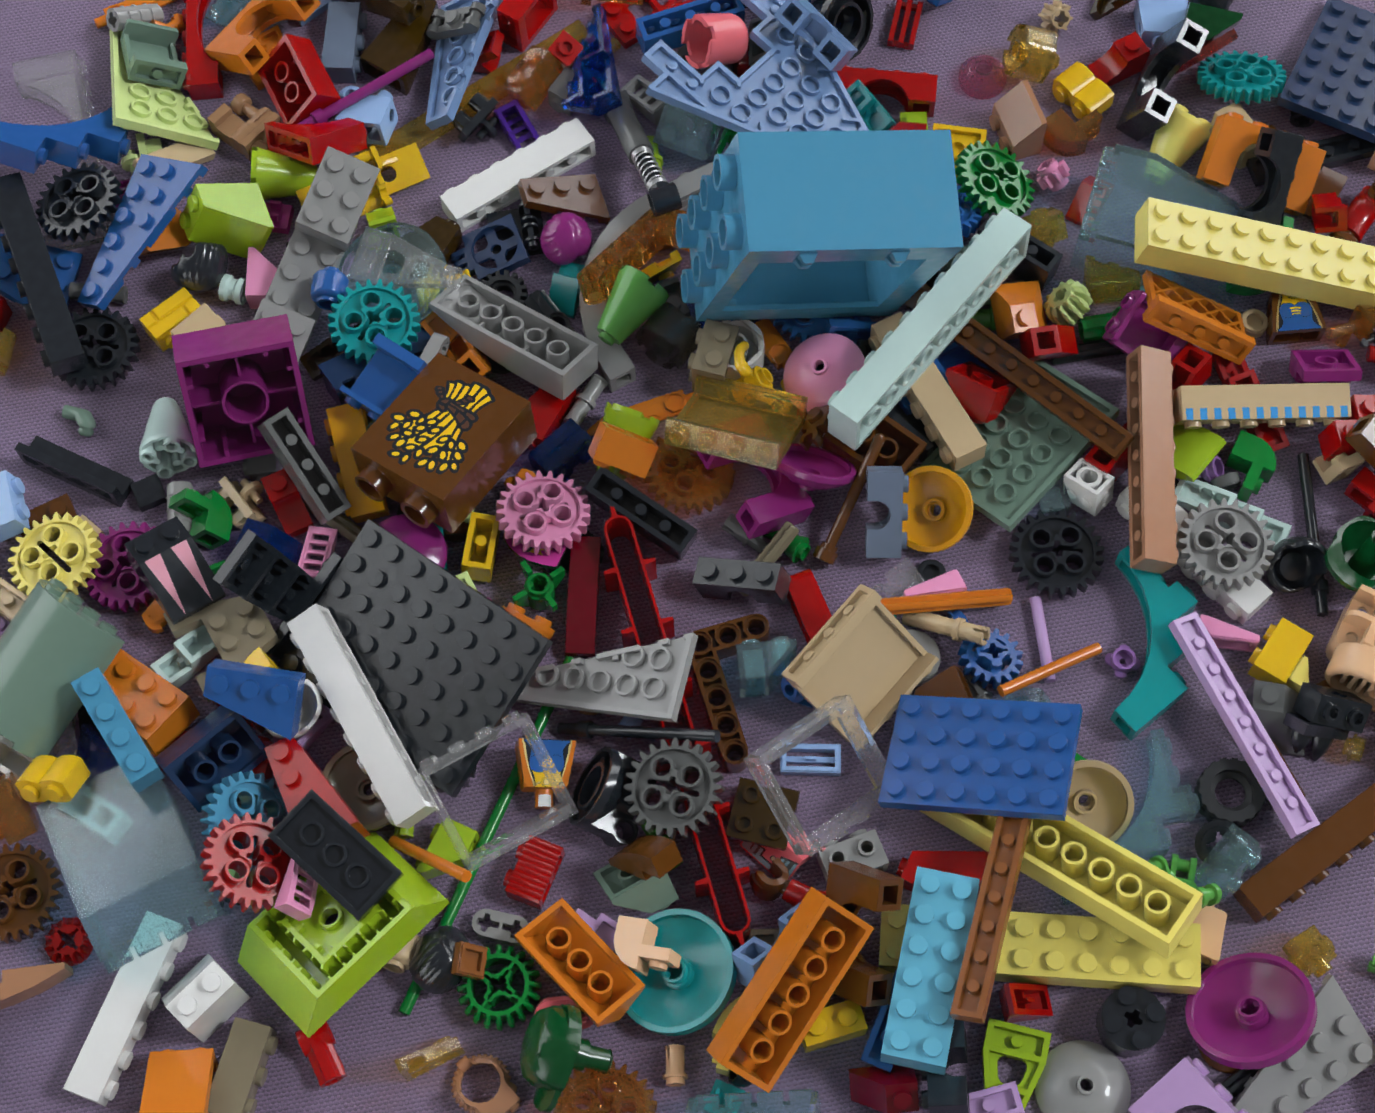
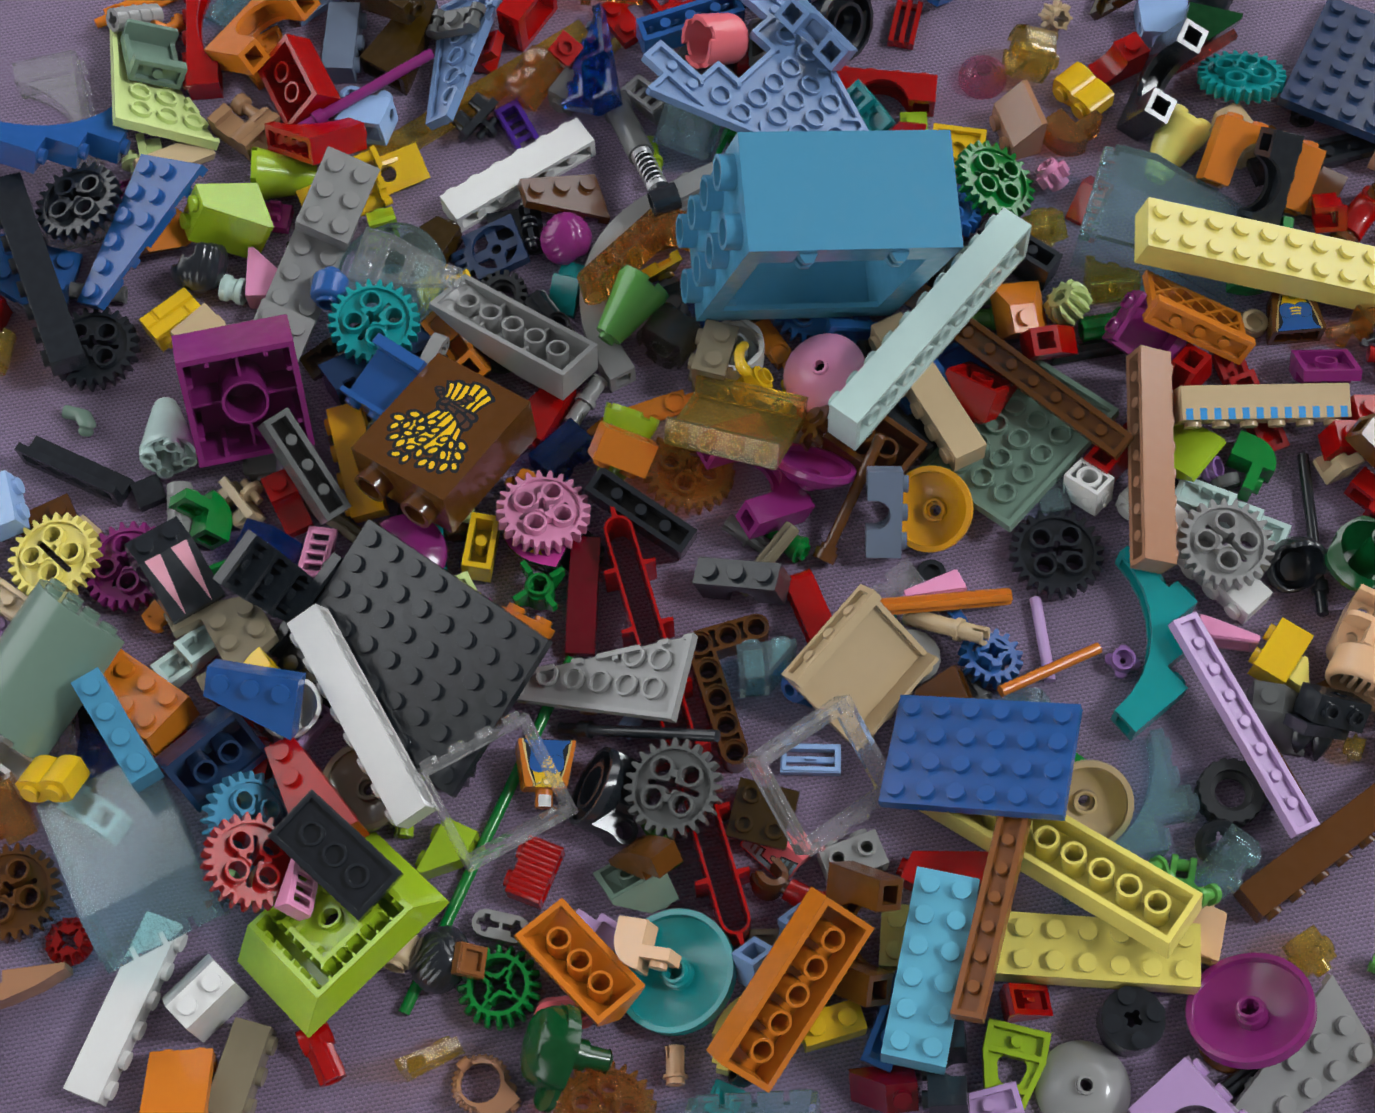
(430, 859): orange bar -> none

